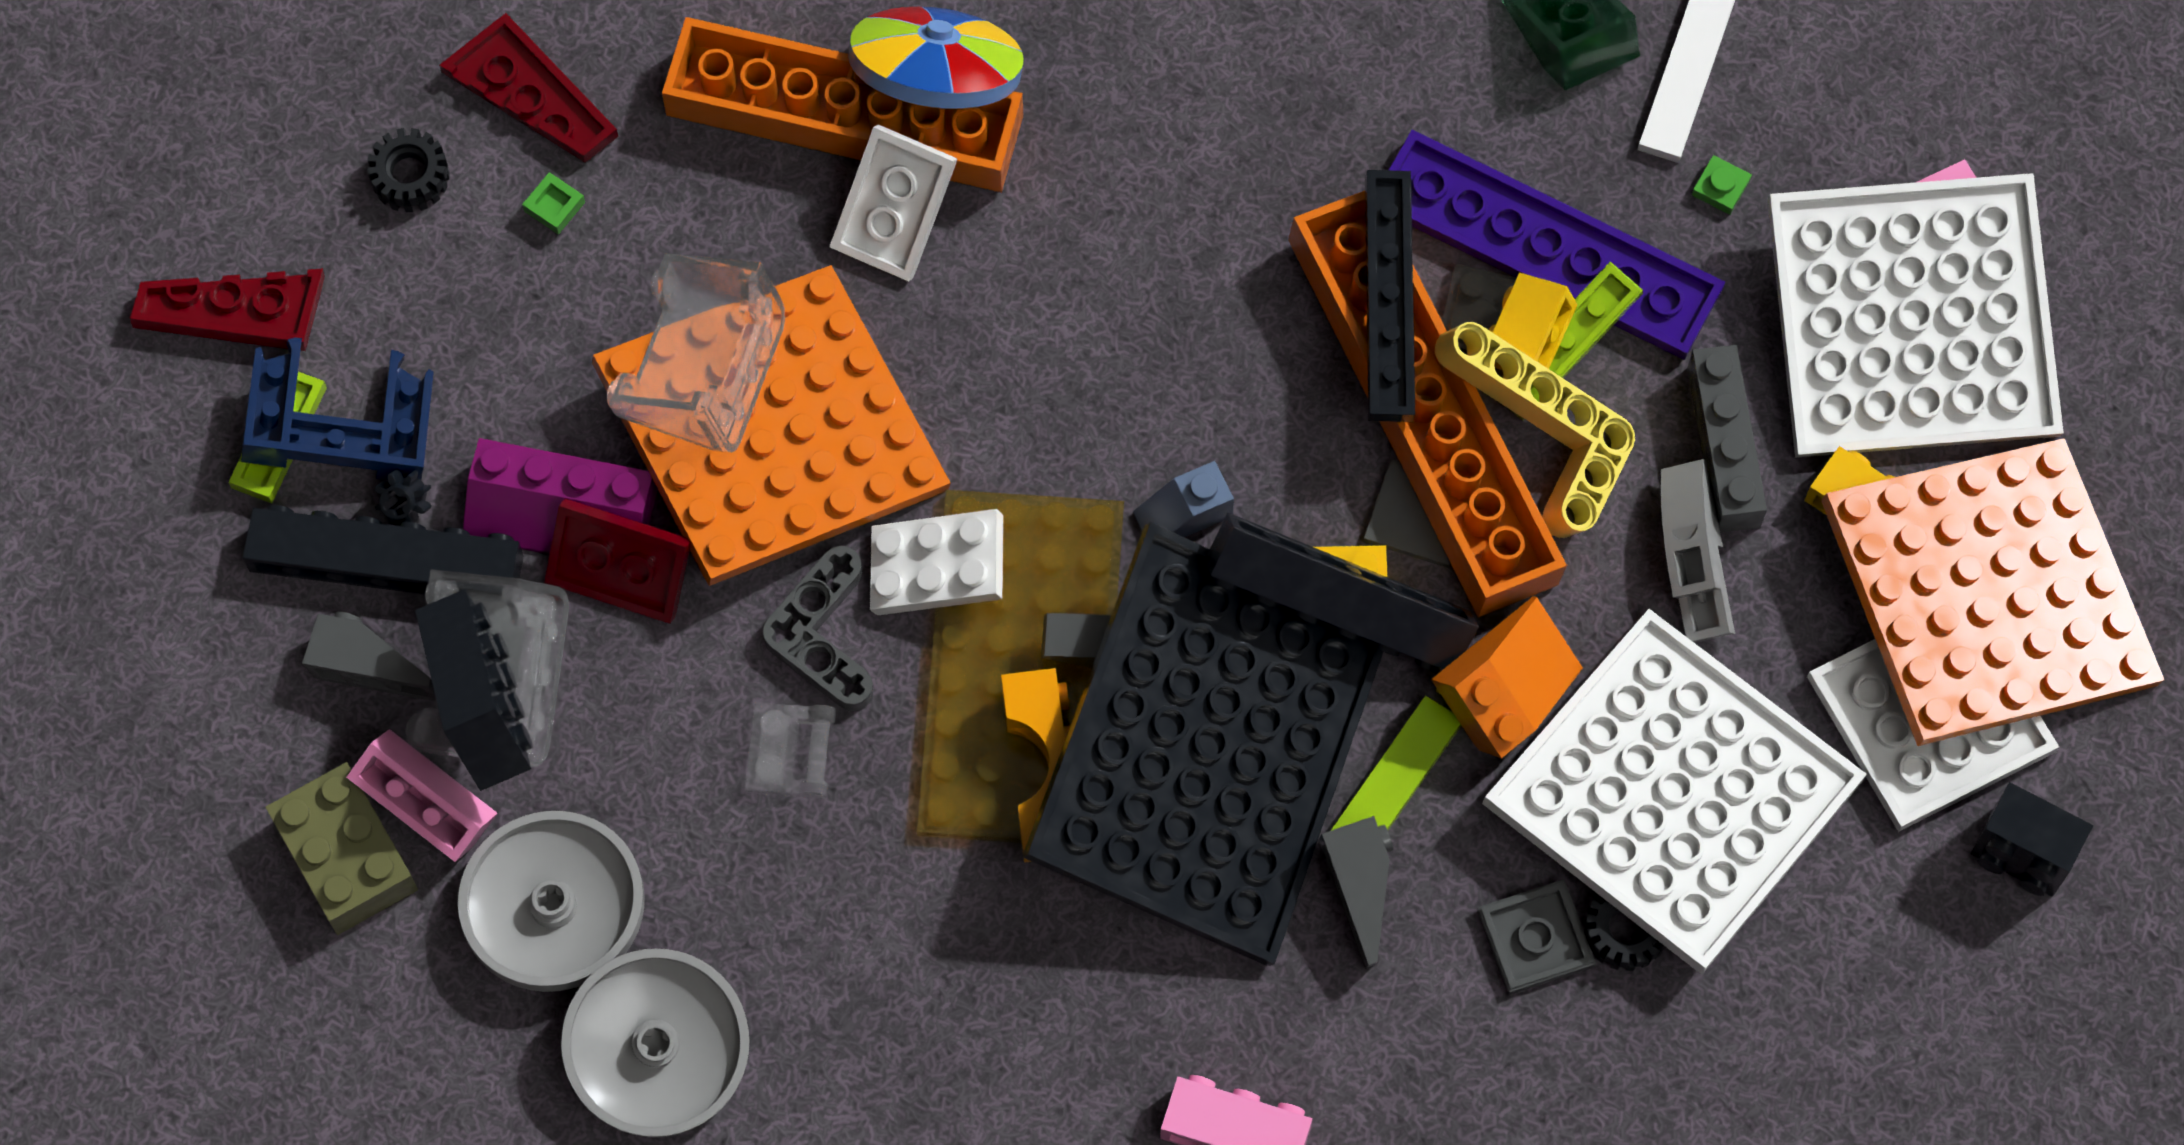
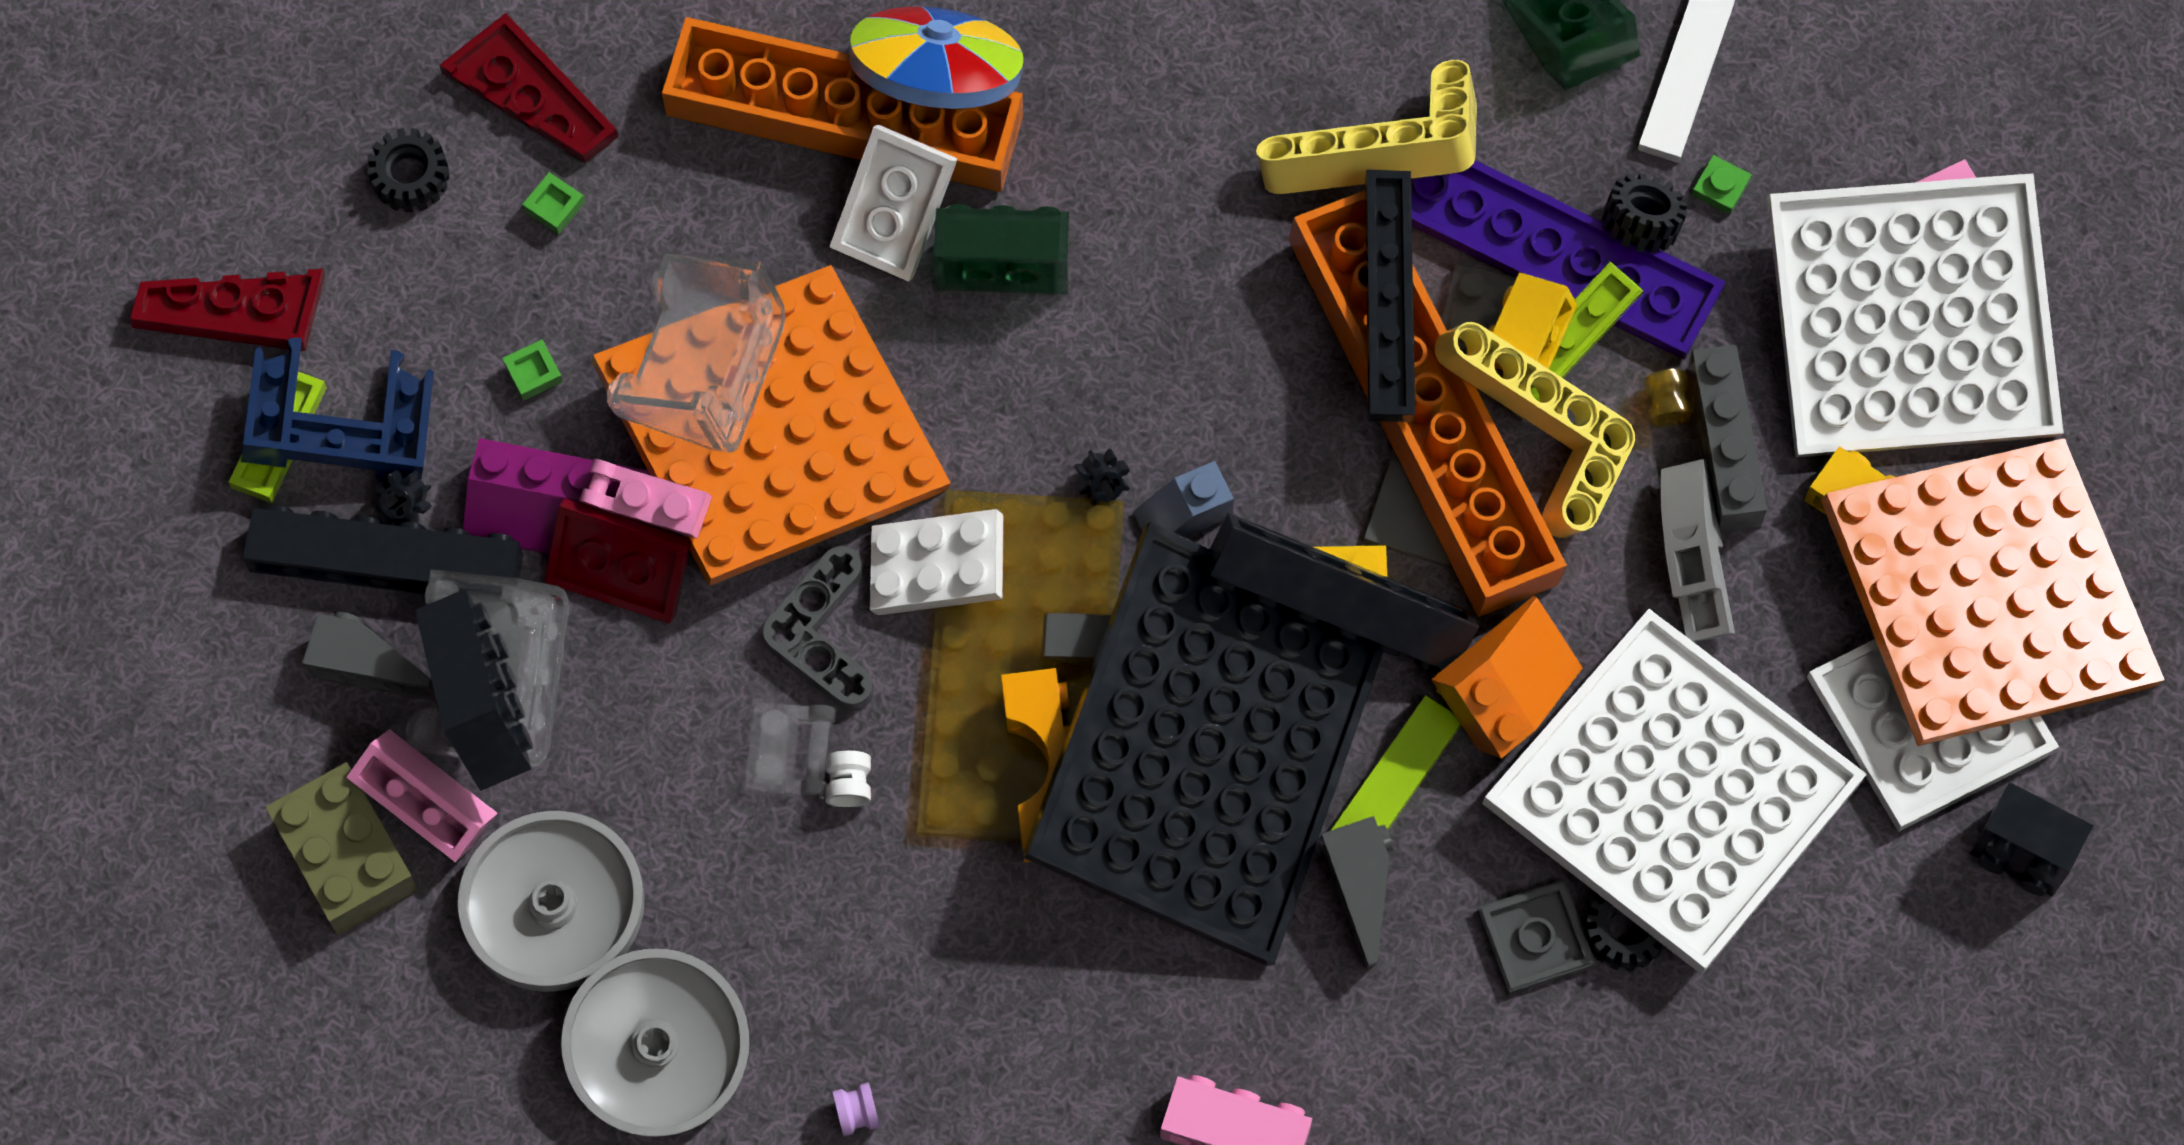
(532, 370): none -> bright green plate
(647, 499): none -> bright pink plate
(848, 779): none -> white wheel
(856, 1109): none -> lavender wheel
(1002, 249): none -> clear green brick
(1095, 467): none -> black gear
(1343, 155): none -> light yellow beam
(1644, 213): none -> black tyre
(1668, 398): none -> clear yellow wheel

